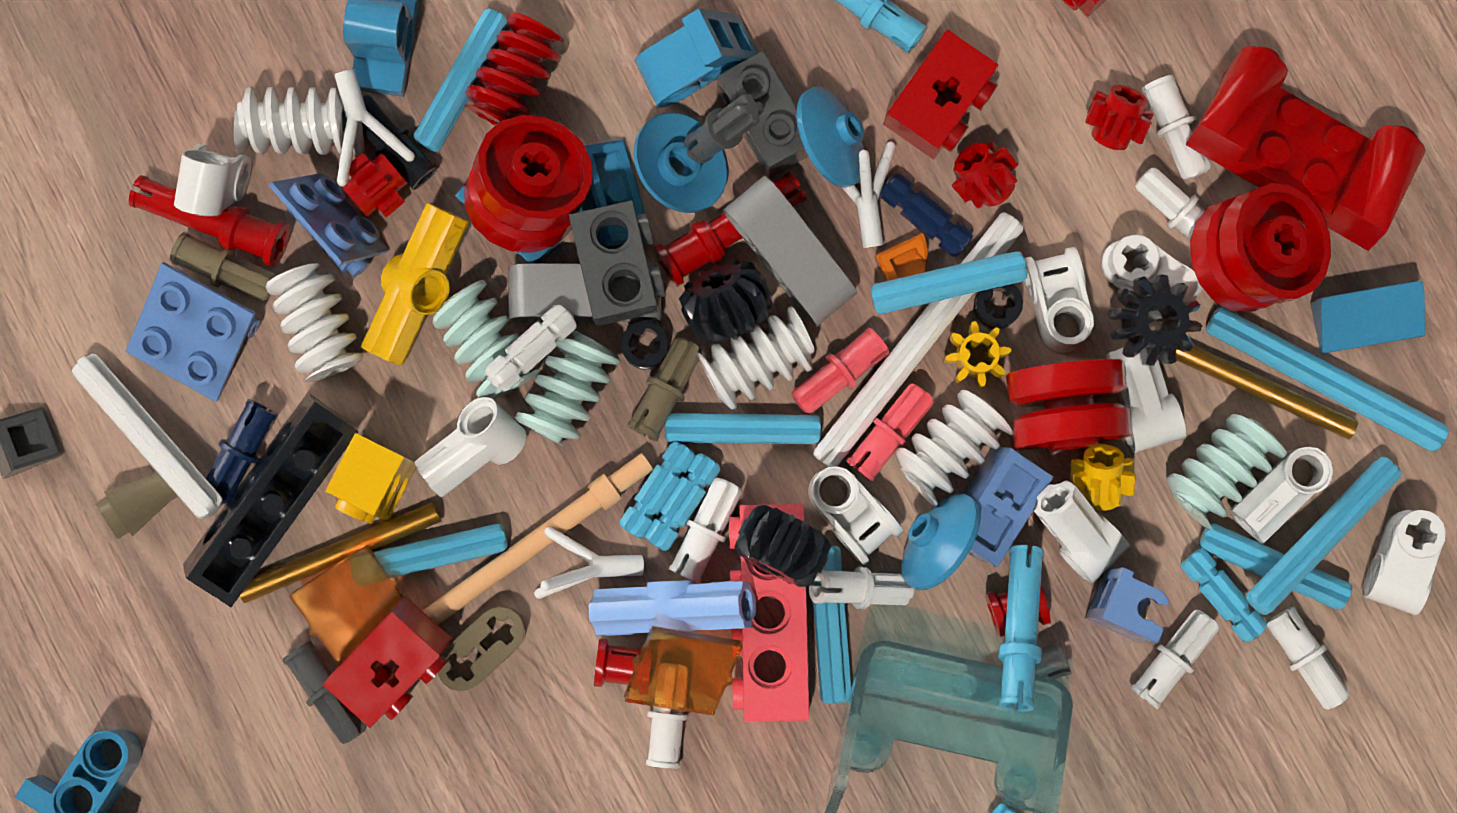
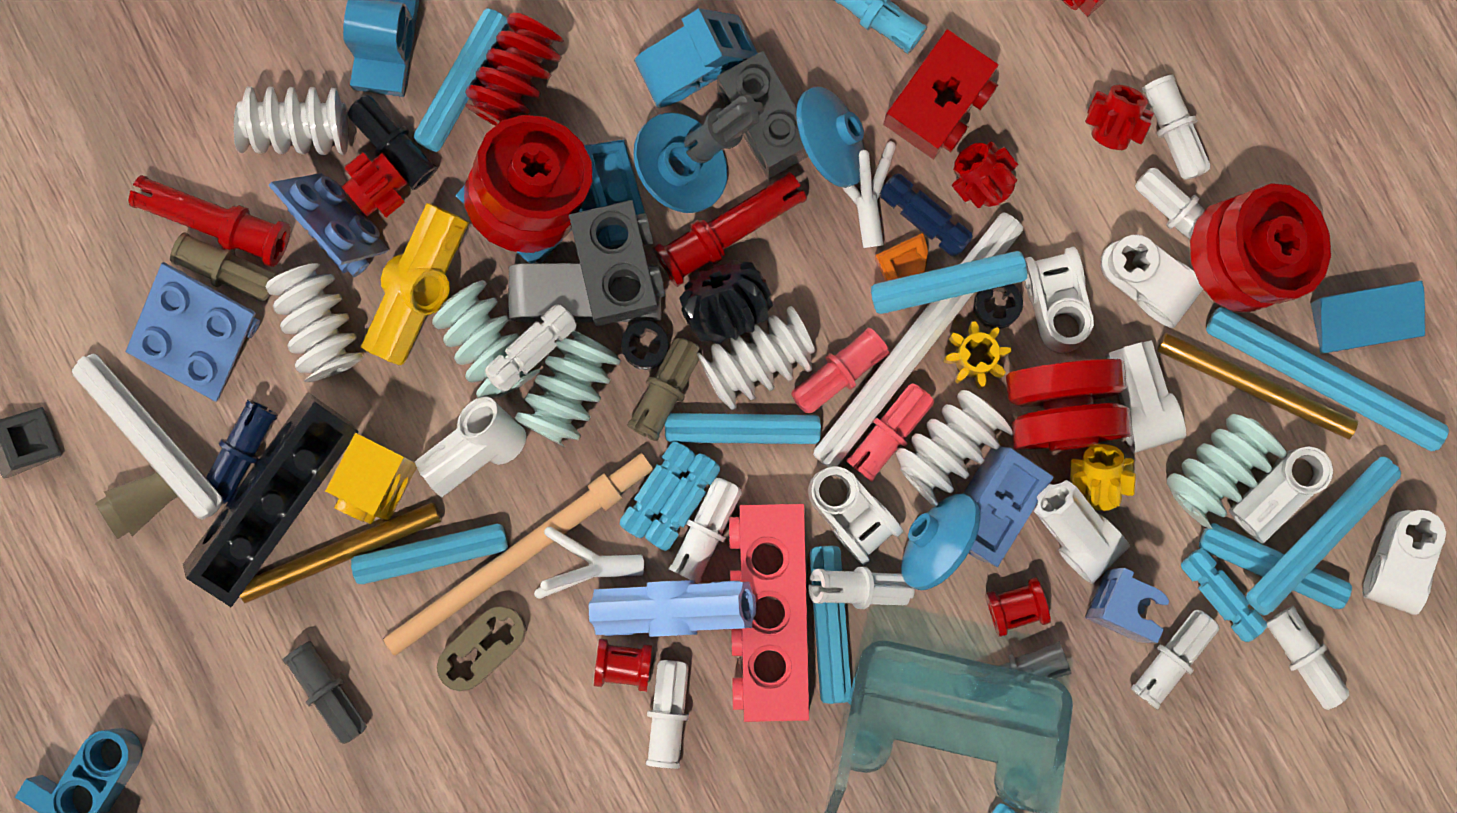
(210, 181): white piece -> none
(347, 601): clear orange piece -> none
(356, 114): white plant -> none
(369, 685): red brick -> none
(682, 670): clear orange piece -> none
(783, 546): black gear -> none
(790, 251): light grey beam -> none
(1020, 647): medium azure pin -> none
(1175, 320): black gear -> none
(1283, 140): red piece -> none

